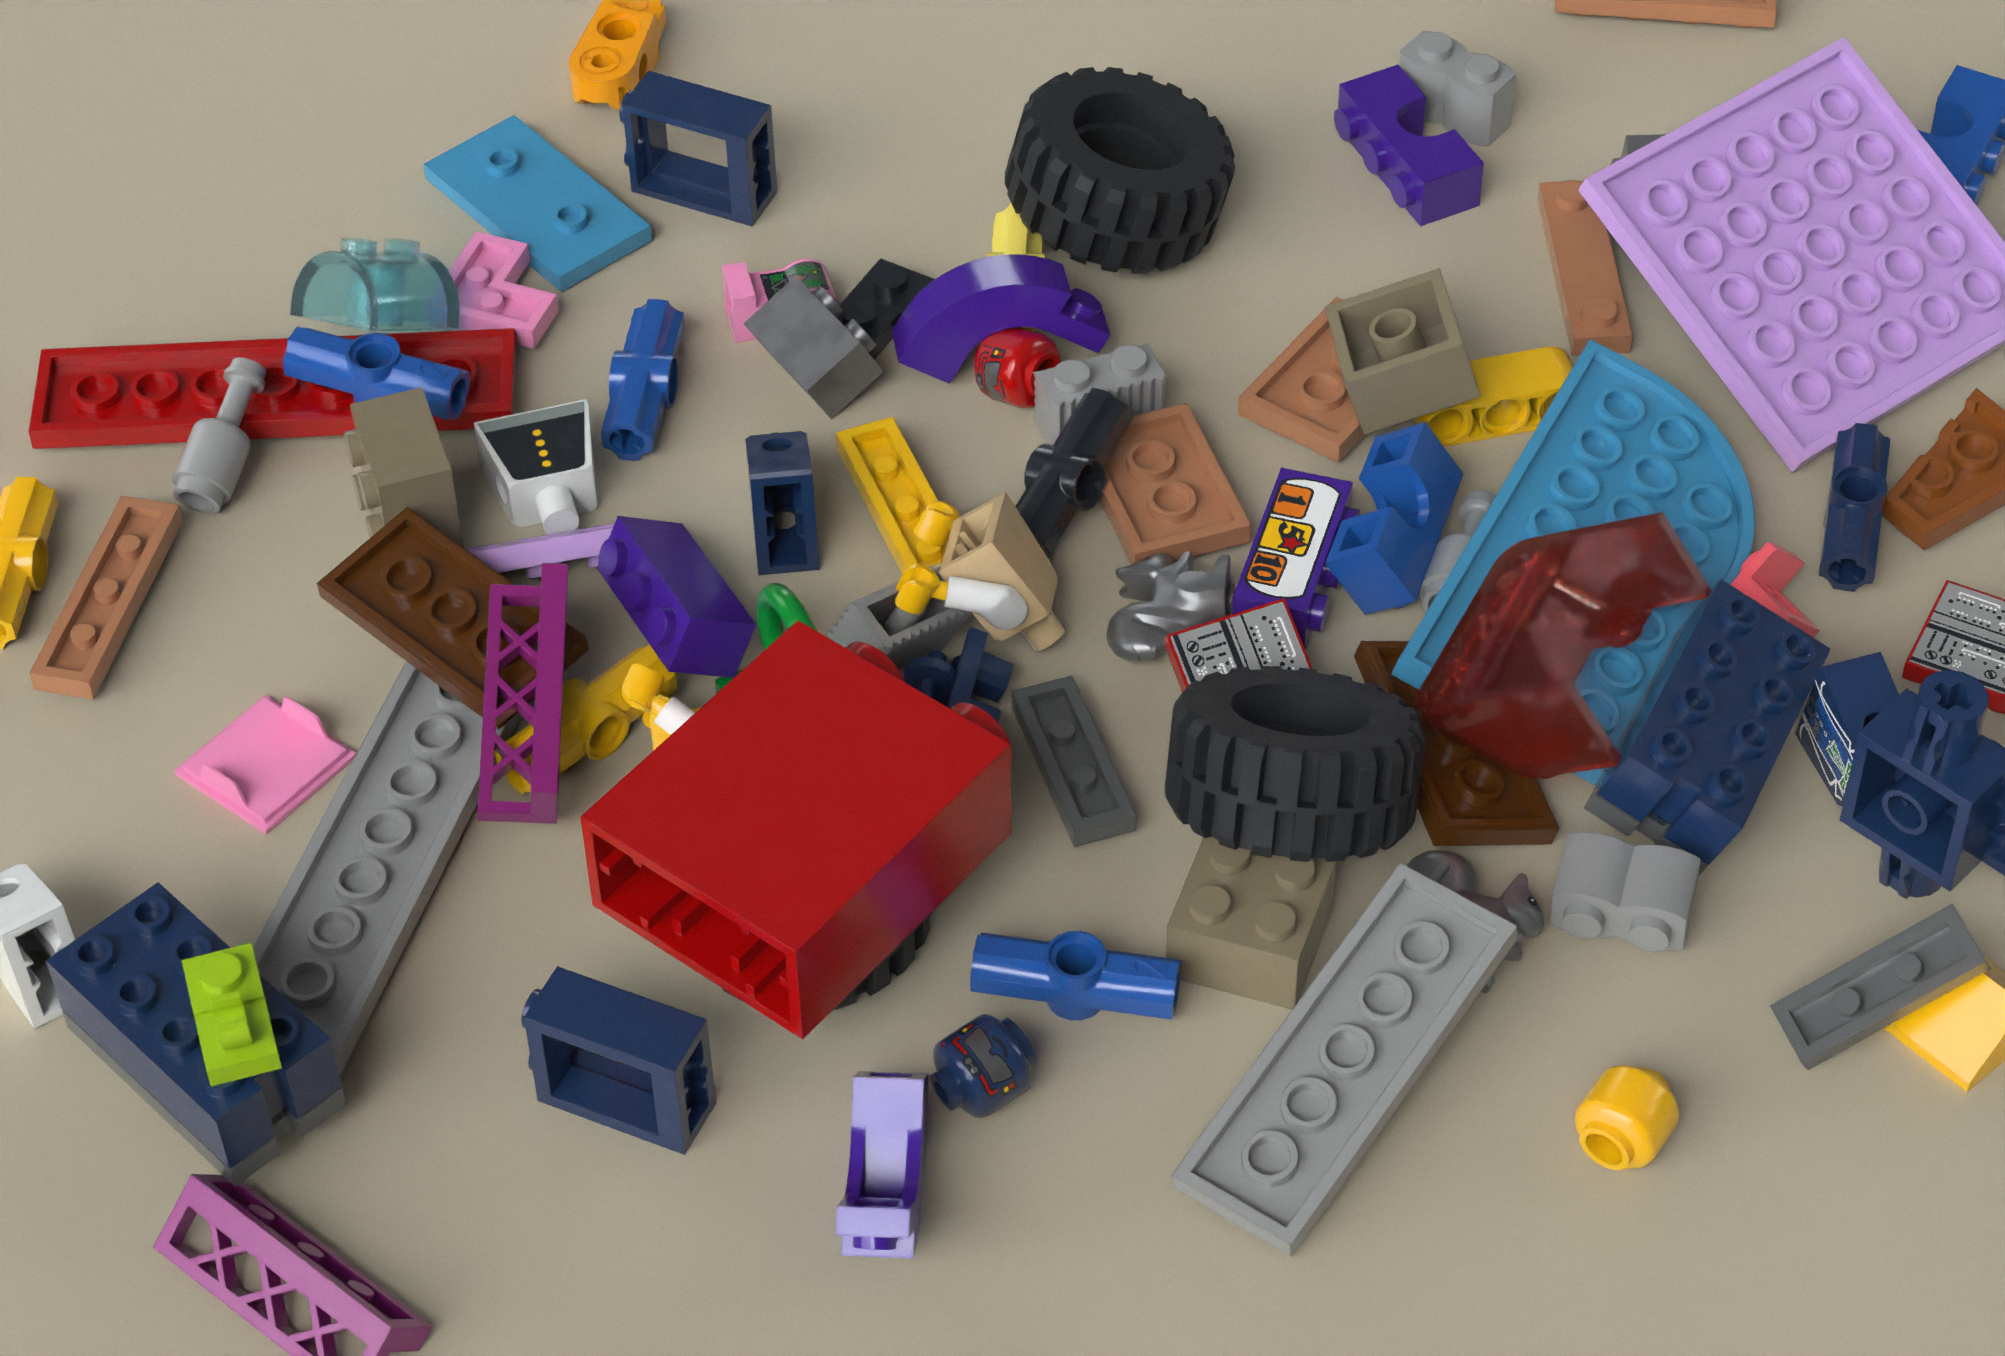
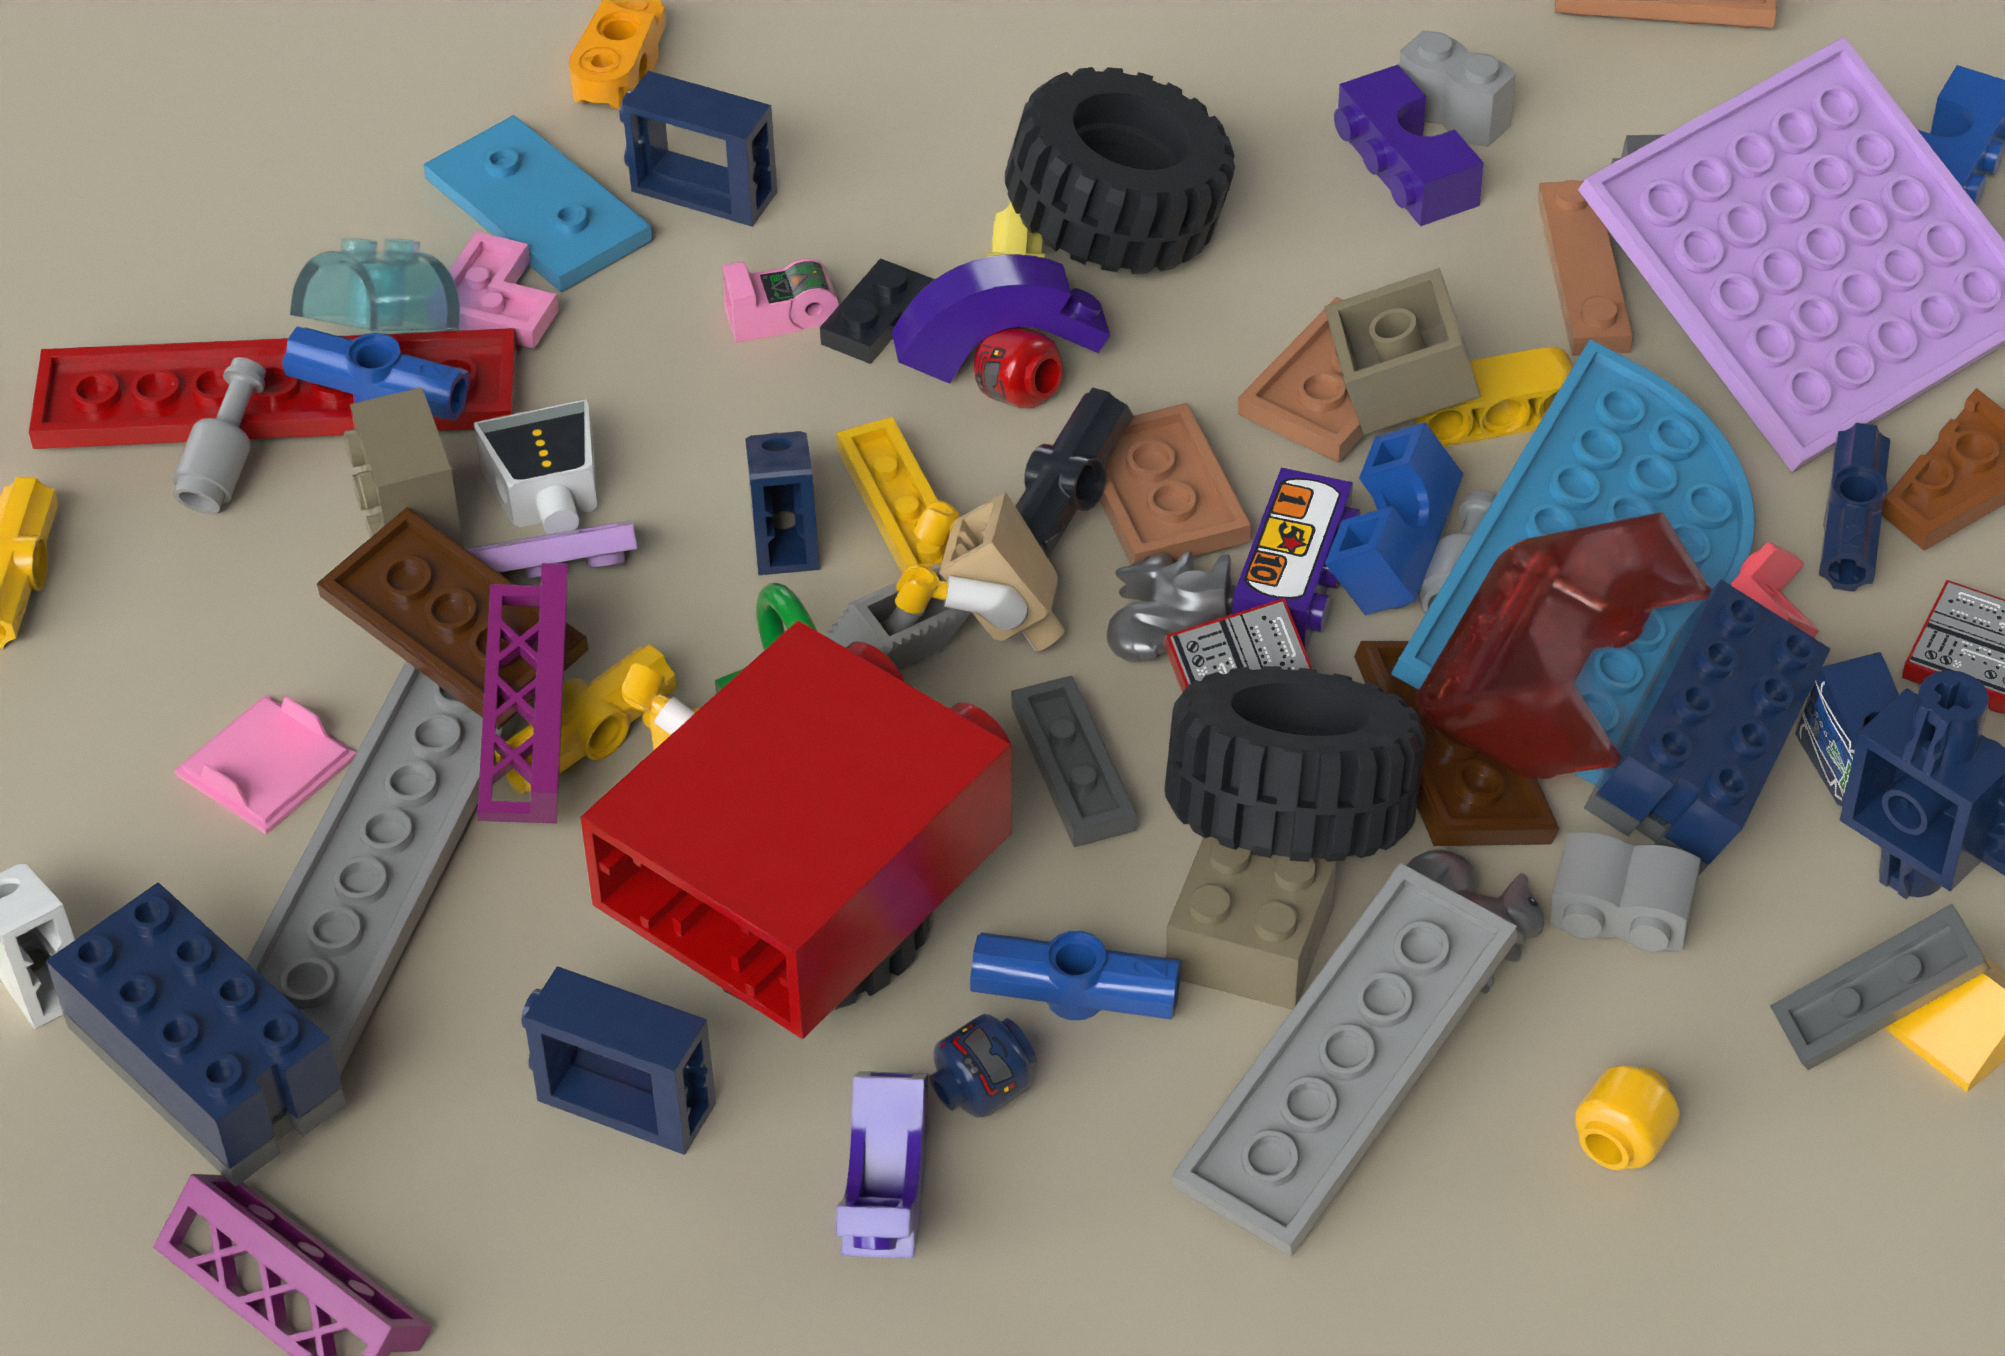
(106, 598): nougat plate -> none
(231, 1014): lime plate -> none
(643, 380): blue piece -> none
(675, 597): dark purple brick -> none
(814, 346): flat silver brick -> none
(966, 675): dark blue hips -> none
(1127, 373): light grey brick -> none

